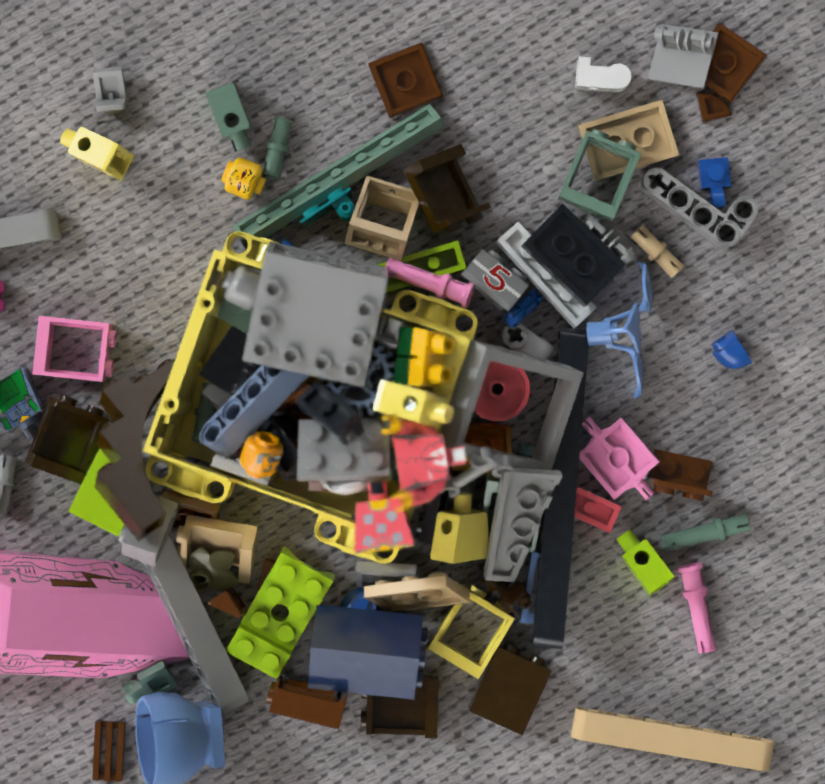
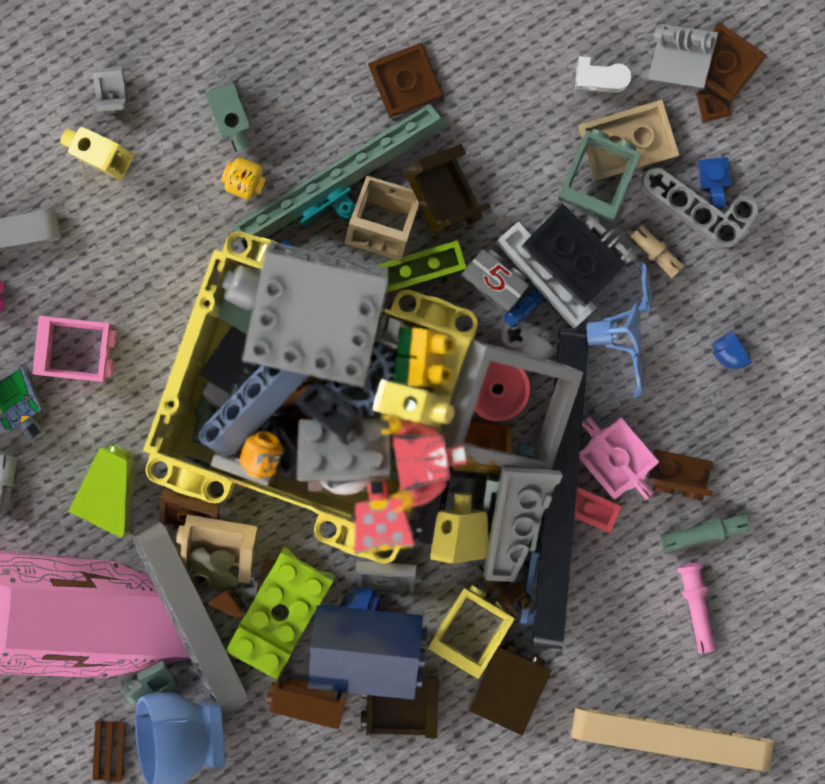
(66, 438): dark brown panel -> none
(124, 478): dark brown arch -> none
(150, 548): light grey brick -> none
(277, 147): sand green pin -> none
(416, 593): tan plate -> none
(442, 285): bright pink pin -> none
(479, 466): light grey bar -> none
(651, 575): lime torso -> none

